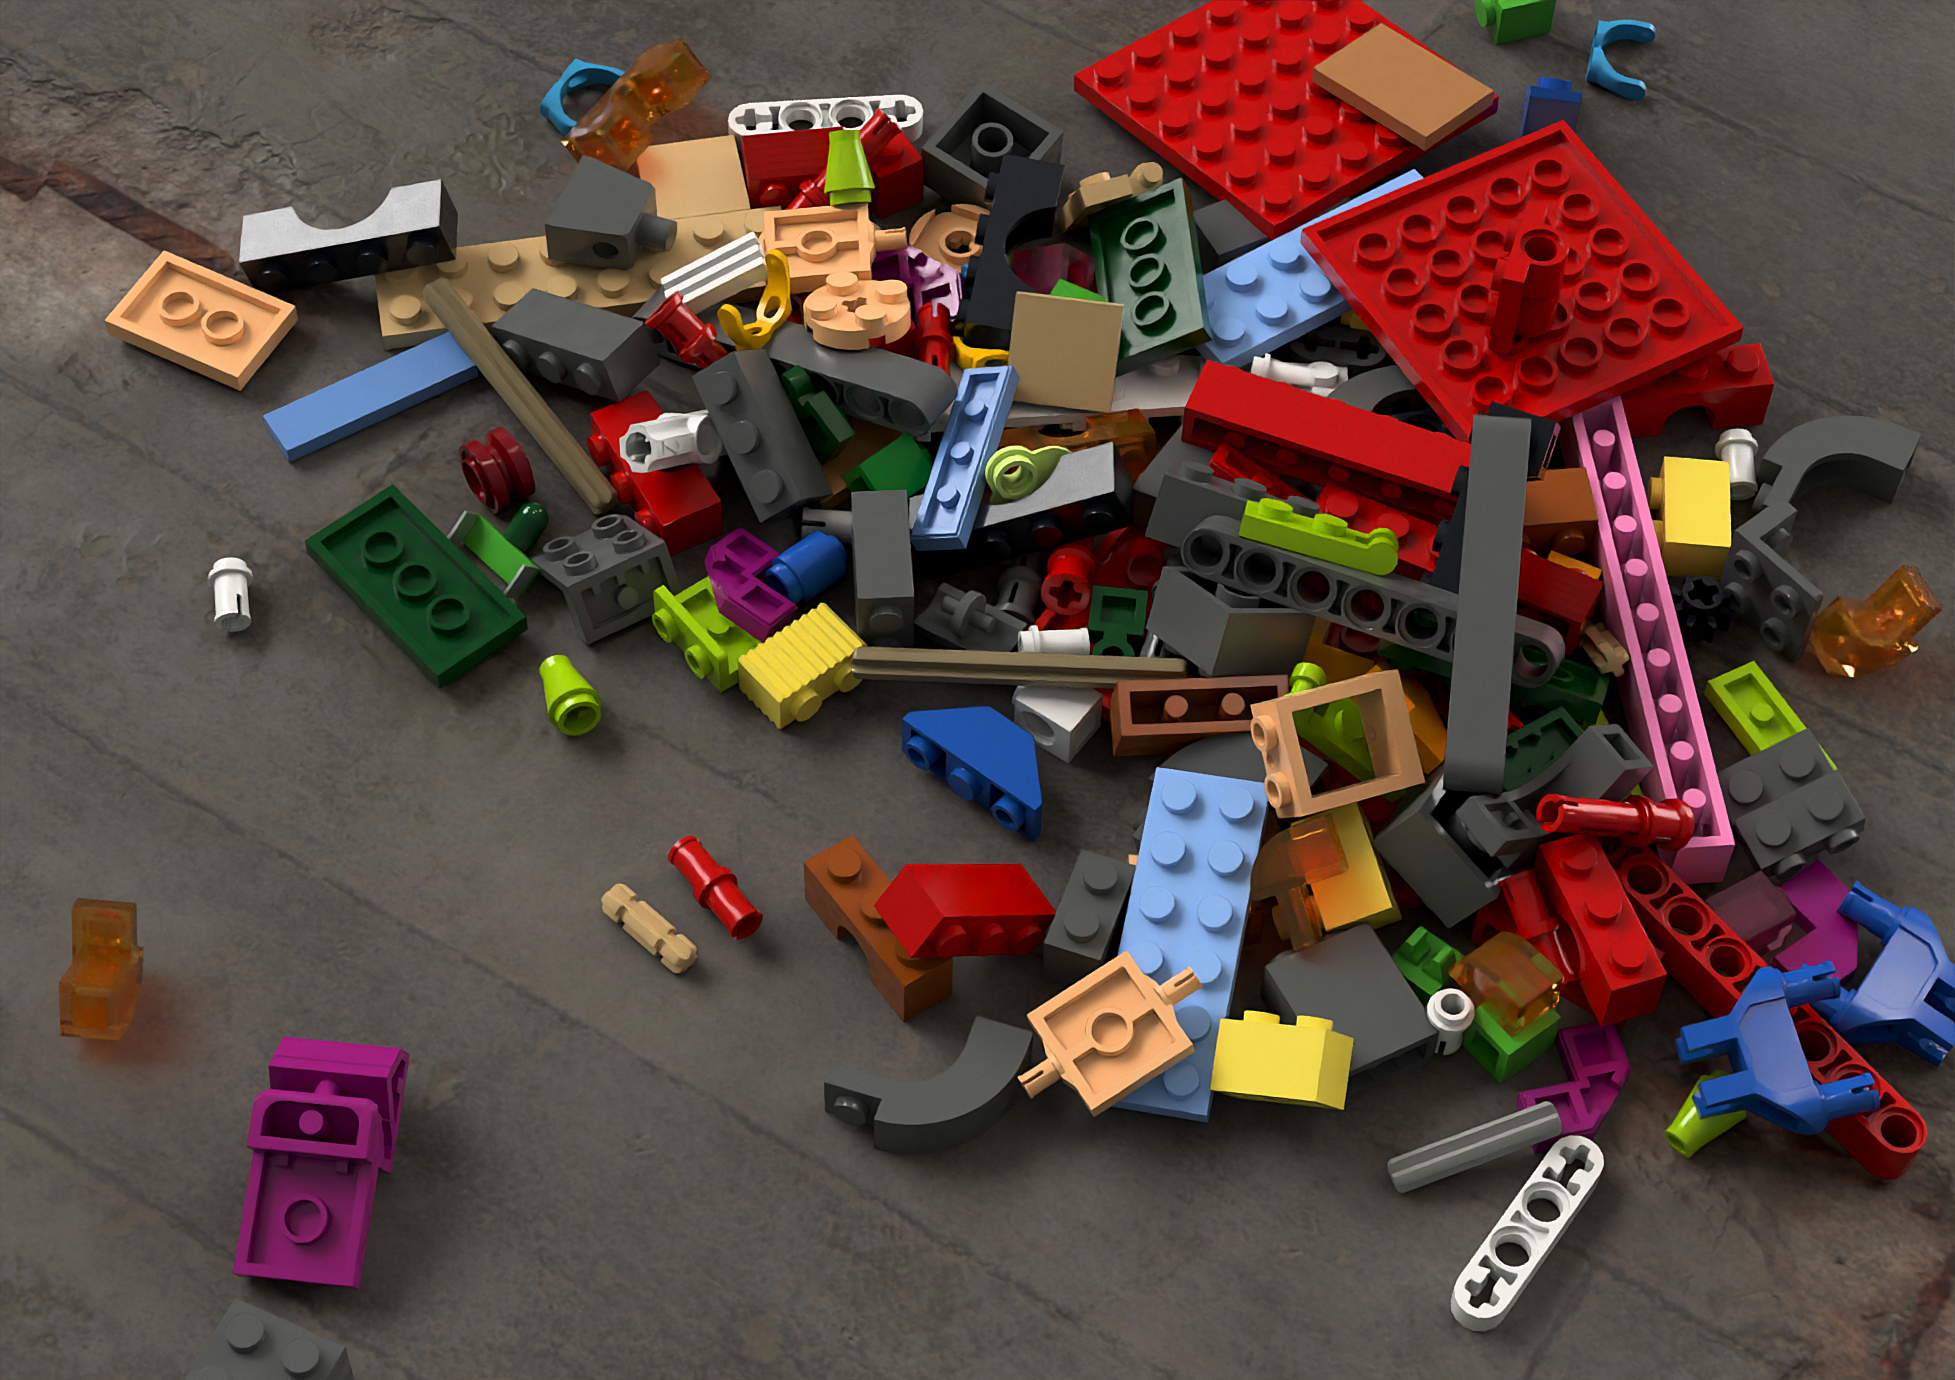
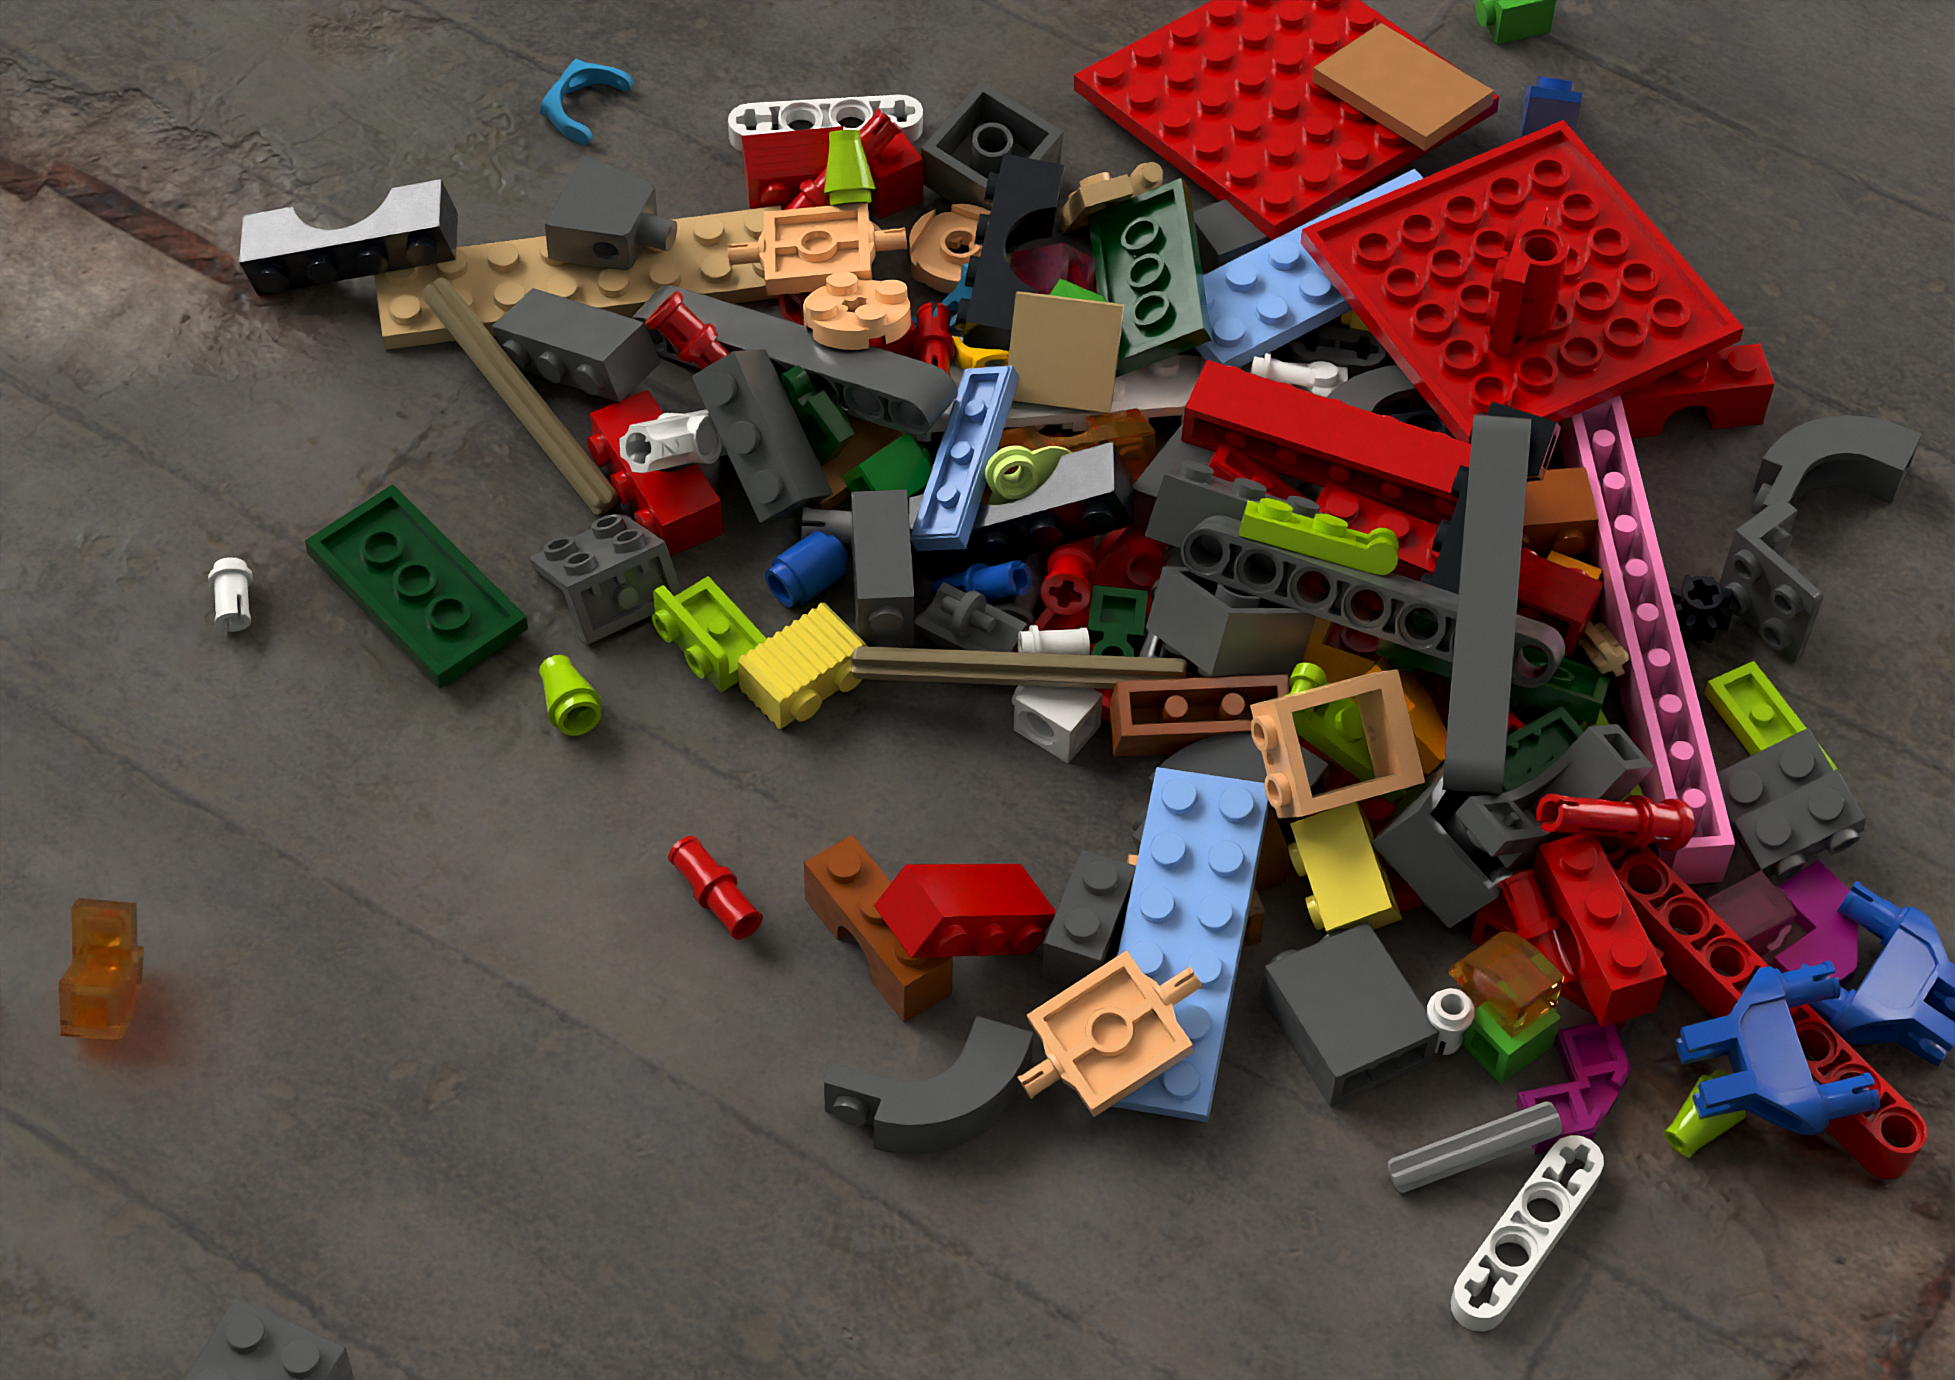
(201, 320): light nougat plate -> none
(318, 1160): magenta piece -> none
(369, 396): medium blue tile -> none
(497, 470): dark red wheel -> none
(502, 550): piece -> none
(649, 928): tan axle -> none
(650, 88): clear orange arch -> none
(695, 177): tan tile -> none
(719, 274): white tile -> none
(736, 576): magenta tile -> none
(774, 297): yellow cap -> none
(924, 277): magenta tile -> none
(981, 760): blue slope -> none
(993, 581): none -> blue axle
(1281, 1061): light yellow brick -> none
(1289, 863): clear orange brick -> none
(1426, 963): bright green tile -> none
(1601, 71): dark azure cap -> none
(1692, 515): light yellow brick -> none
(1739, 450): white pin -> none
(1874, 633): clear orange brick -> none

